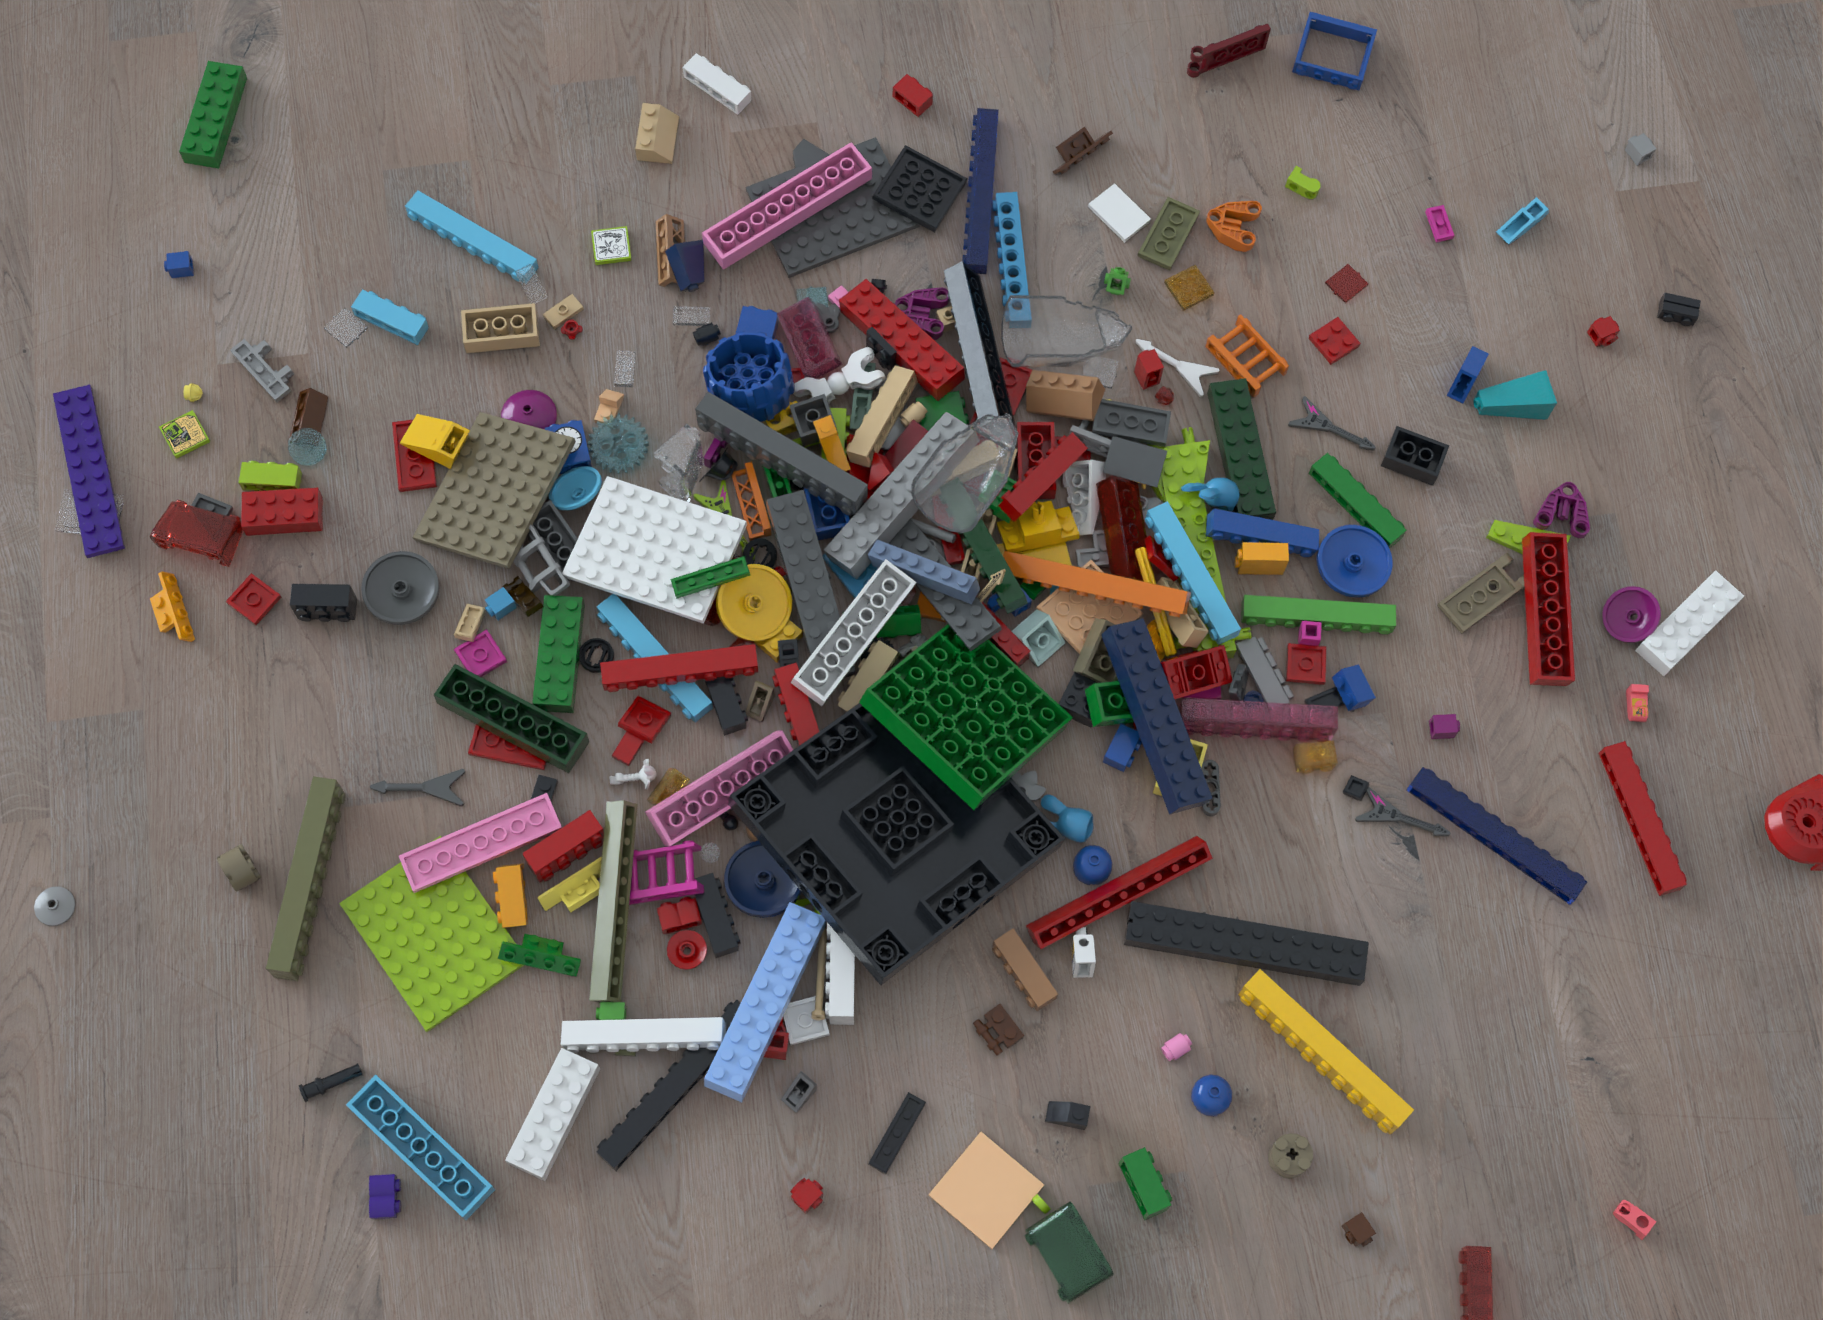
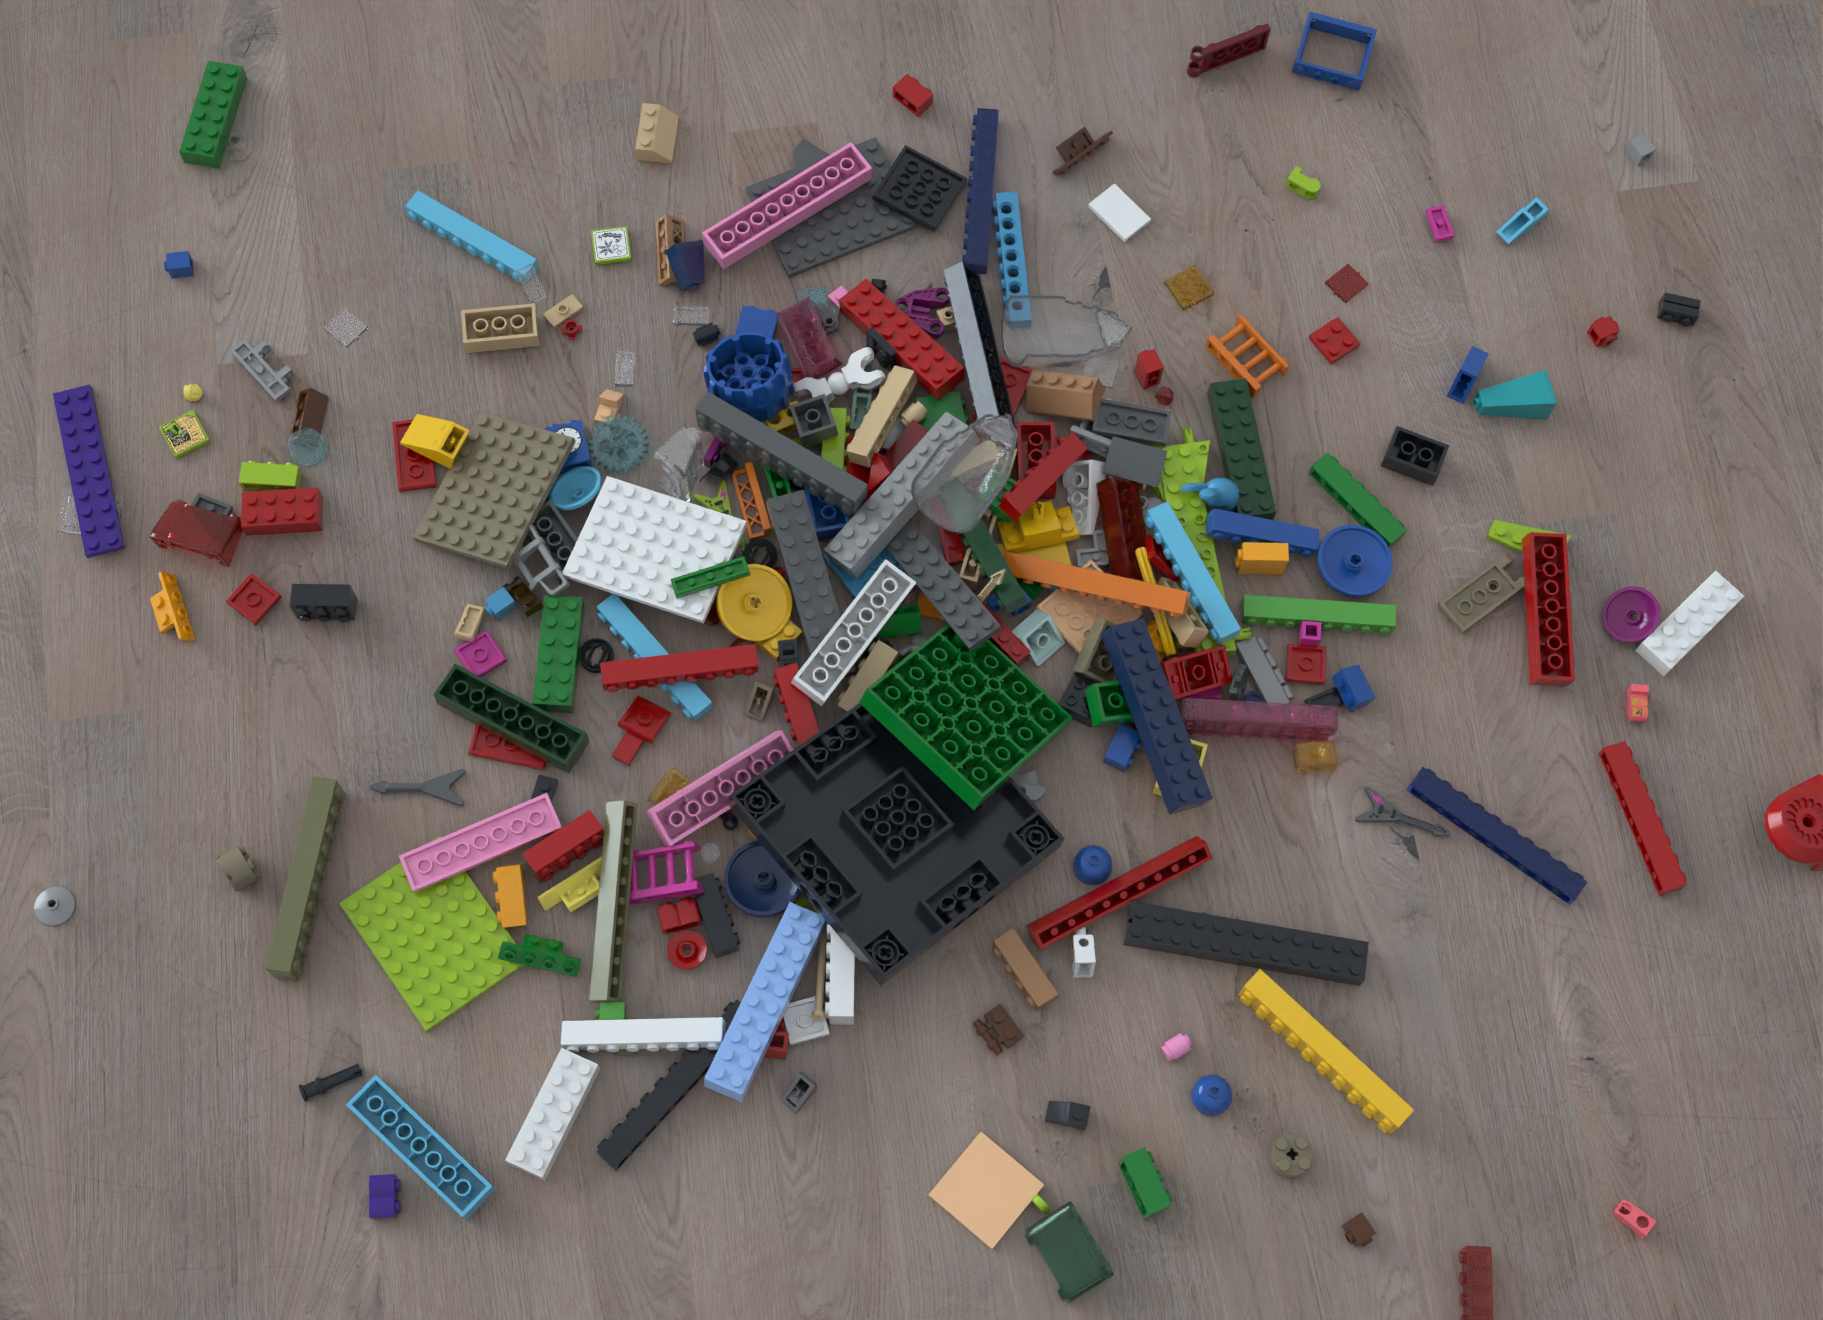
(390, 316): medium azure brick -> none
(400, 588): dark grey dish -> none
(541, 413): magenta dish -> none
(646, 774): white piece -> none
(717, 83): white brick -> none
(727, 704): black brick -> none
(807, 1194): red brick -> none
(831, 443): light orange slope -> none
(897, 1133): black tile -> none
(926, 572): sand blue brick -> none
(934, 531): light grey piece -> none
(1072, 822): dark azure piece -> none
(1117, 287): bright green brick -> none
(1168, 233): olive plate -> none
(1189, 371): white piece -> none
(1215, 774): dark grey beam -> none
(1230, 218): orange connector -> none
(1318, 421): dark grey piece -> none
(1356, 788): black tile -> none
(1444, 726): magenta brick -> none
(1579, 513): magenta connector -> none

